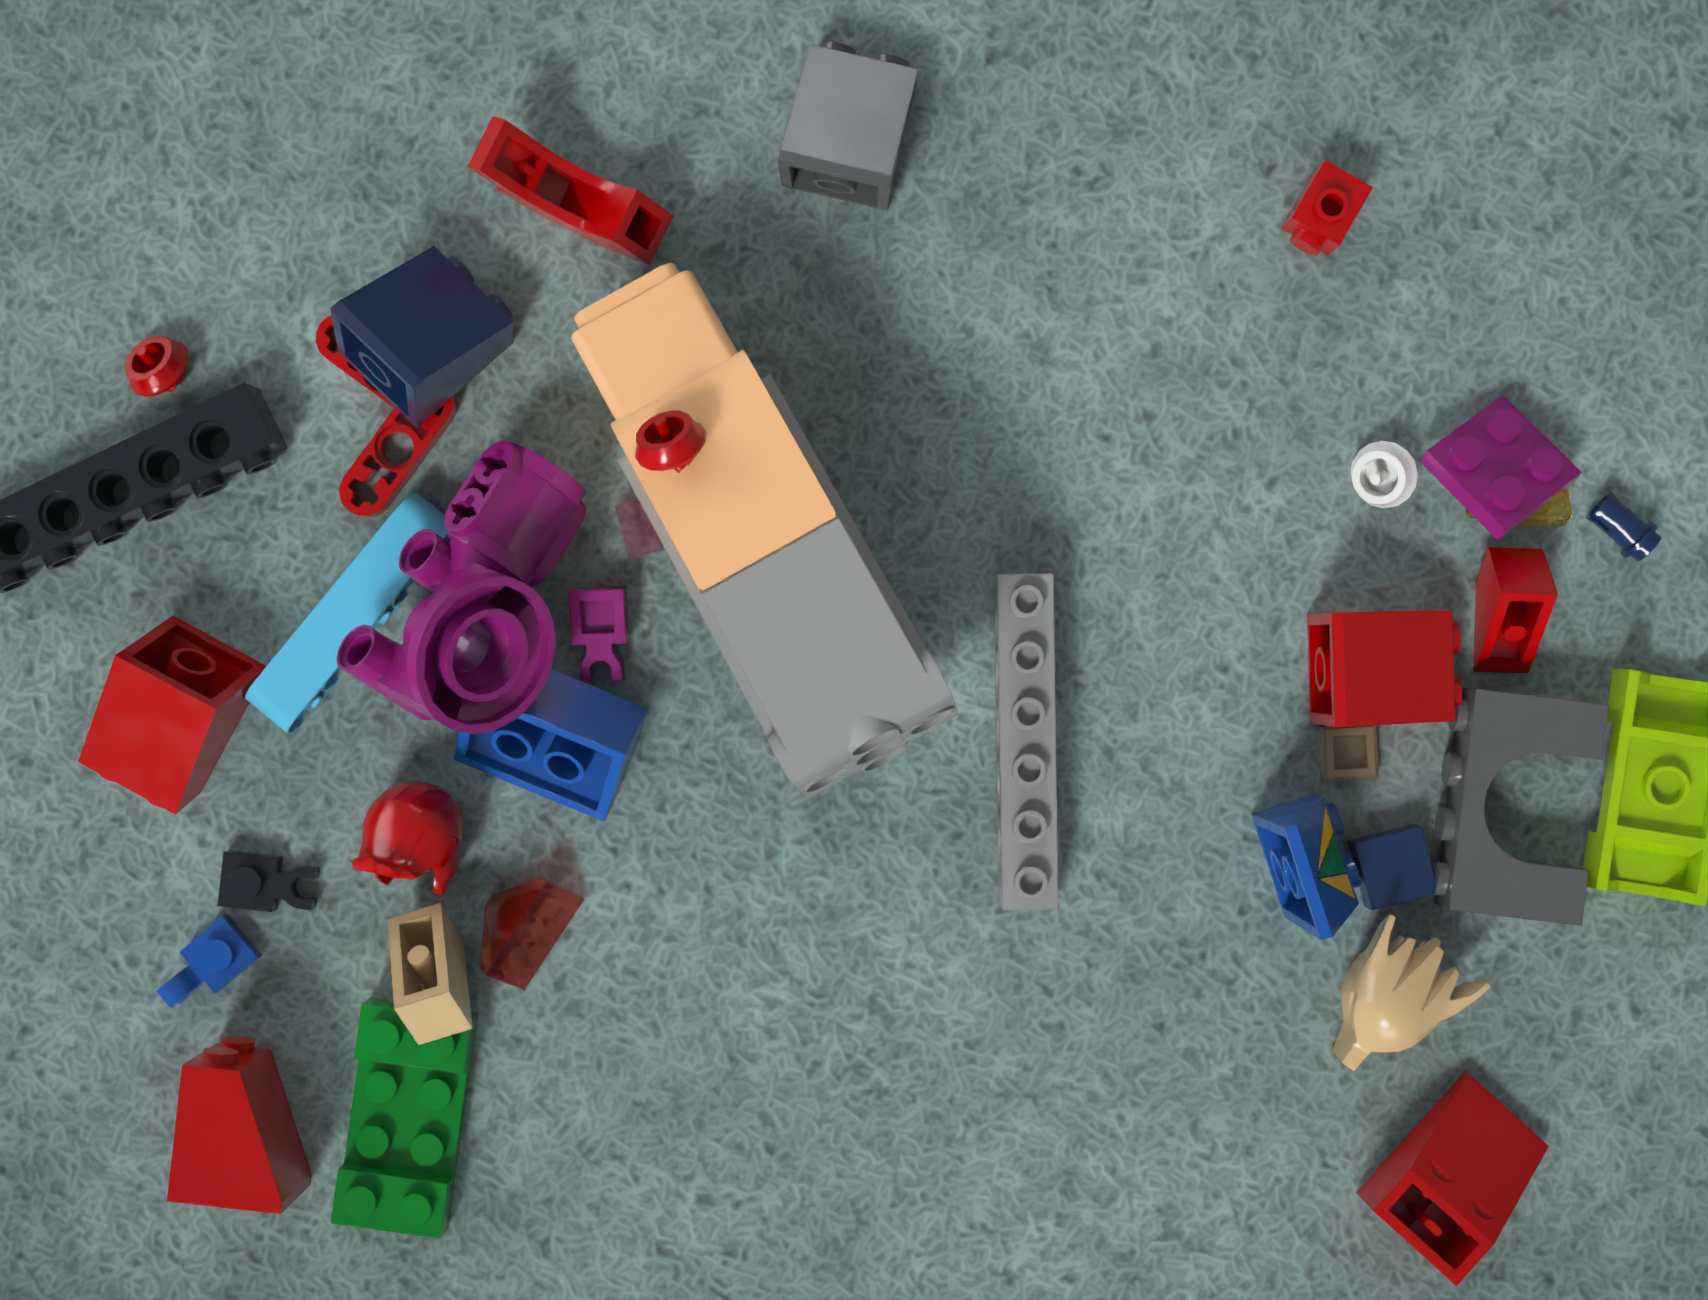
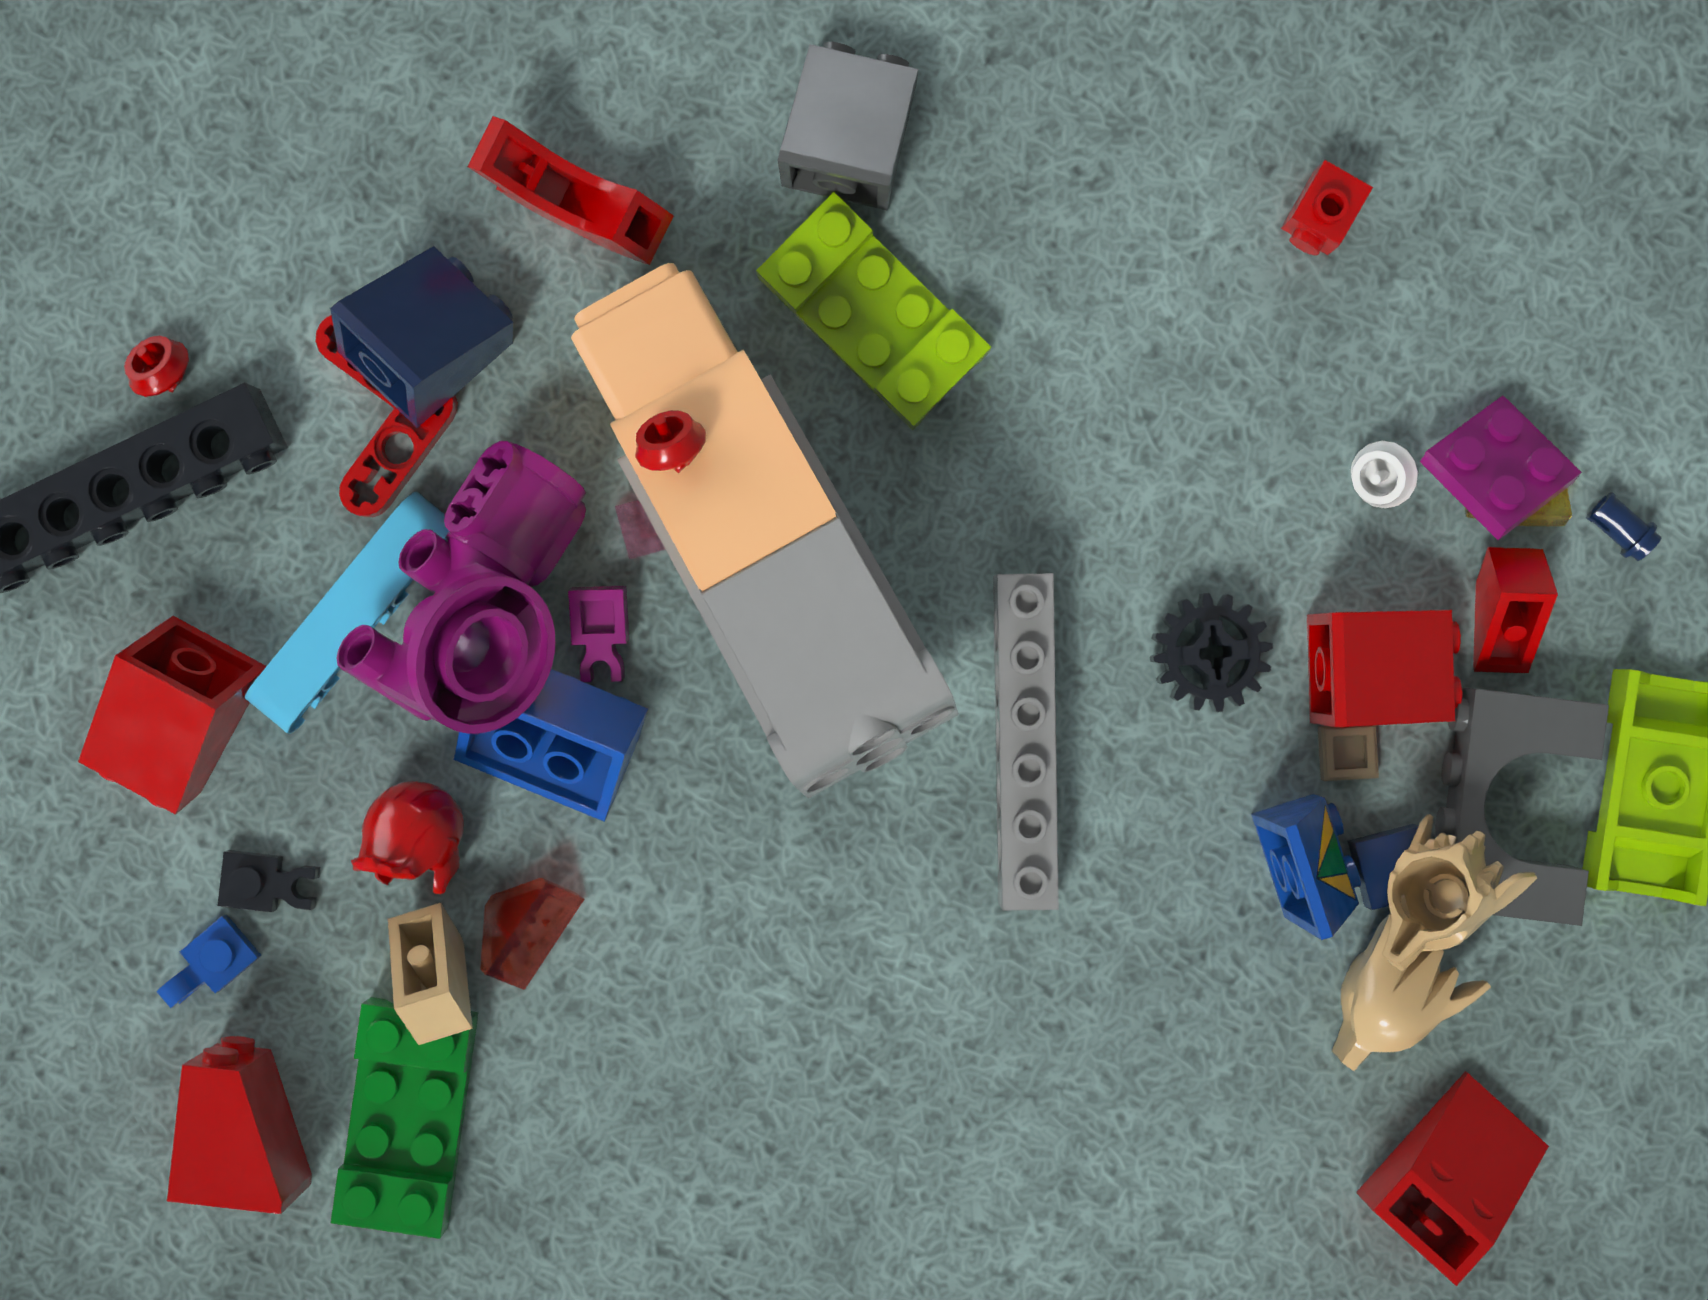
(872, 311): none -> lime piece
(1215, 678): none -> black gear
(1443, 893): none -> tan piece

